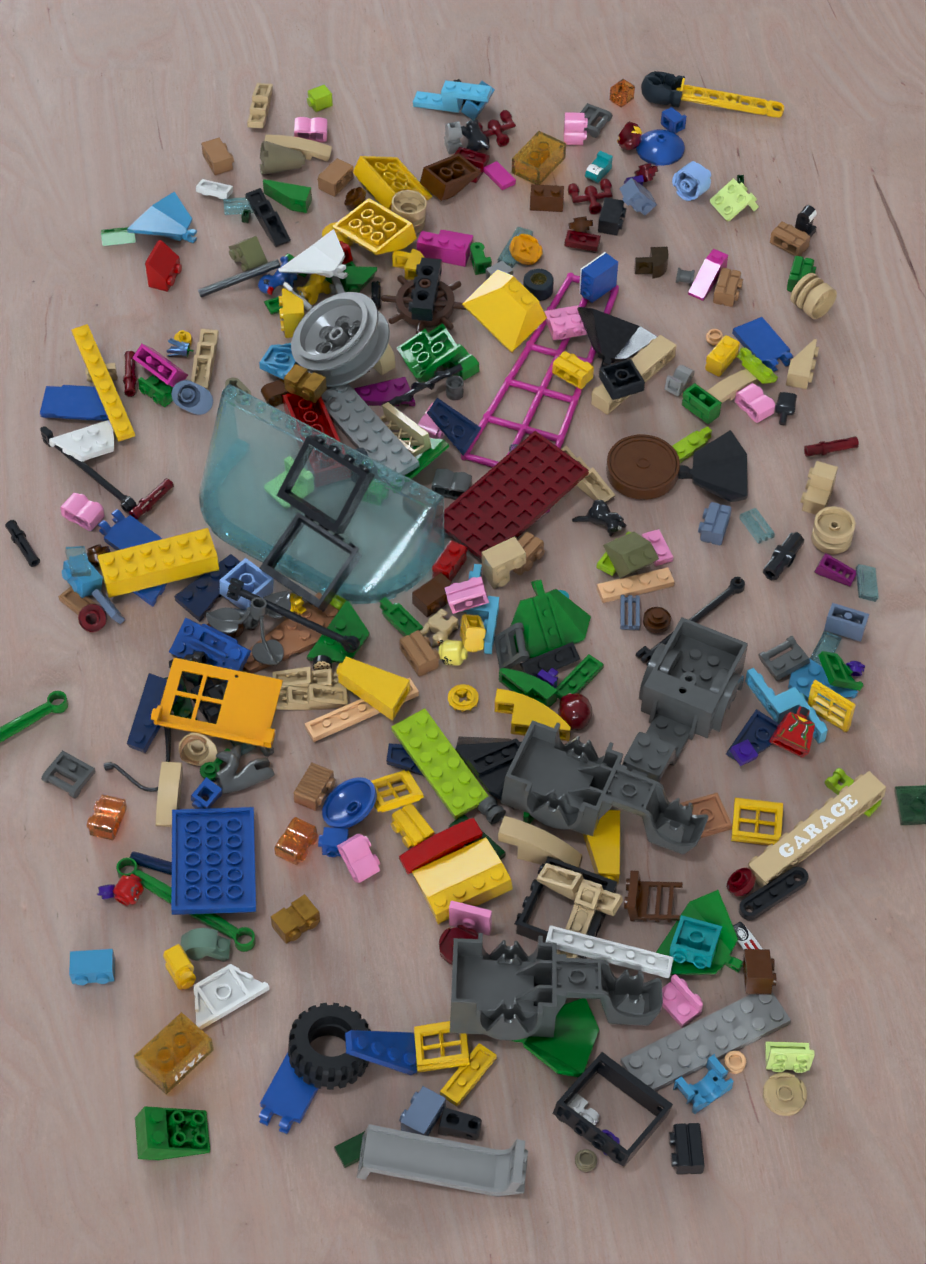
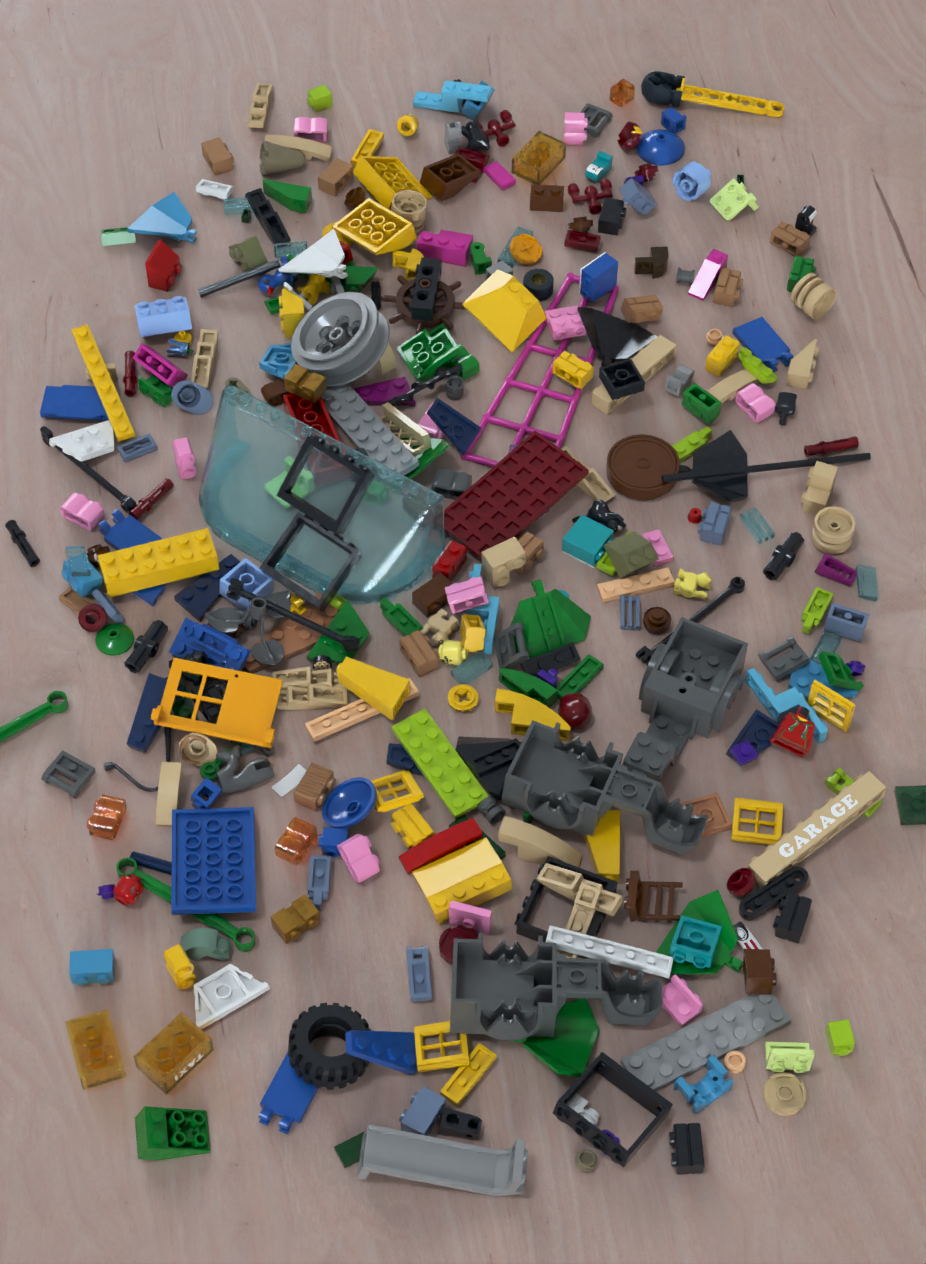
(95, 1049): none -> clear yellow brick
(111, 644): none -> green dish
(138, 450): none -> sand blue tile
(146, 646): none -> black piece
(163, 316): none -> light blue brick
(184, 458): none -> bright pink brick
(289, 781): none -> white sticker
(292, 248): none -> clear light blue tile
(319, 879): none -> sand blue hinge
(368, 145): none -> yellow plate
(407, 124): none -> yellow head
(419, 974): none -> sand blue plate
(471, 668): none -> clear light blue tile
(586, 540): none -> teal piece
(642, 308): none -> medium nougat brick
(687, 584): none -> light yellow animal
(694, 516): none -> red piece
(764, 467): none -> black piece
(793, 917): none -> black brick
(816, 609): none -> lime hinge
(840, 1037): none -> lime brick

